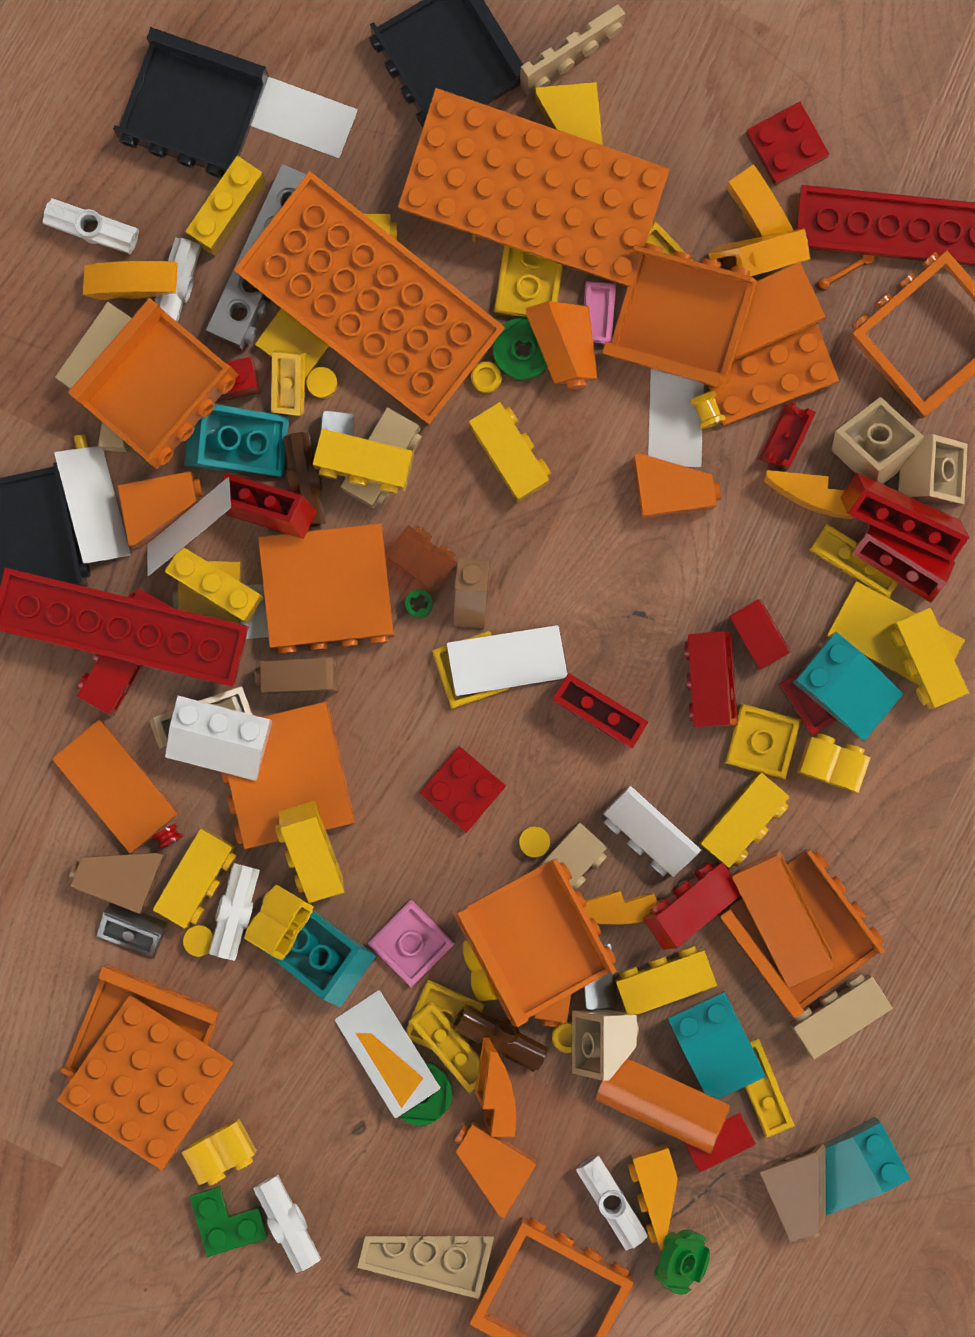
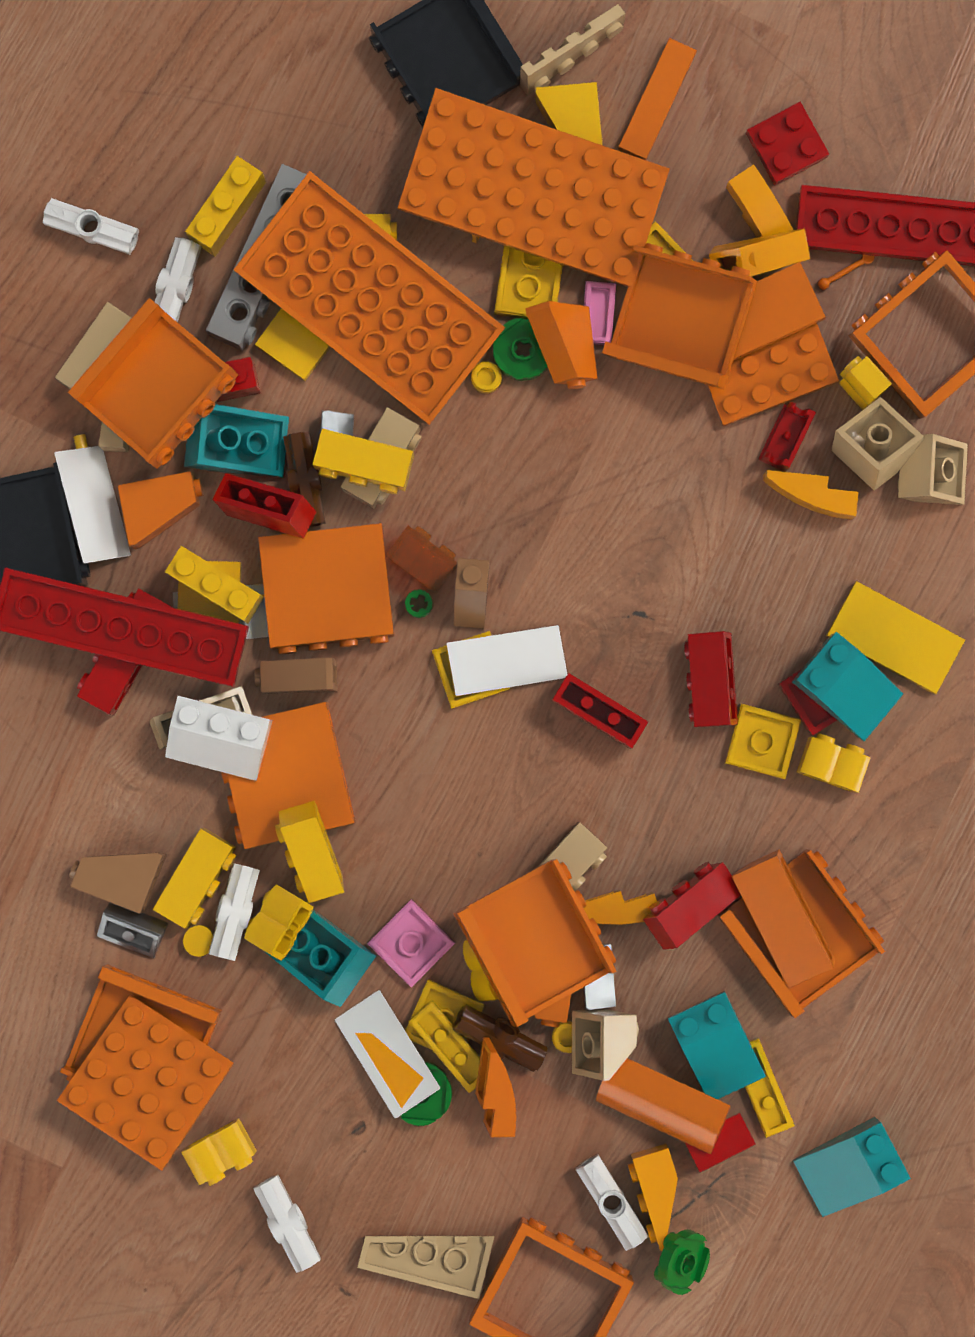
(115, 786): orange tile -> none
(130, 279): light orange slope -> none
(167, 836): red bush -> none
(188, 526): white sticker -> none
(192, 103): black panel -> none
(220, 1229): green plate -> none
(288, 382): yellow plate -> none
(304, 117): white sticker -> none
(322, 382): yellow tile -> none
(462, 789): red plate -> none
(494, 1164): orange slope -> none
(510, 451): yellow brick -> none
(534, 841): yellow tile -> none
(650, 832): white slope -> none
(657, 99): none -> orange tile
(665, 980): yellow brick -> none
(672, 488): orange slope -> none
(673, 421): white sticker -> none
(707, 410): yellow bush -> none
(745, 820): yellow brick -> none
(760, 633): red hinge -> none
(799, 1191): medium nougat slope -> none
(837, 550): yellow tile -> none
(840, 1015): tan brick -> none
(863, 381): none -> yellow brick
(904, 517): red brick -> none
(904, 562): red brick -> none
(928, 659): yellow brick -> none

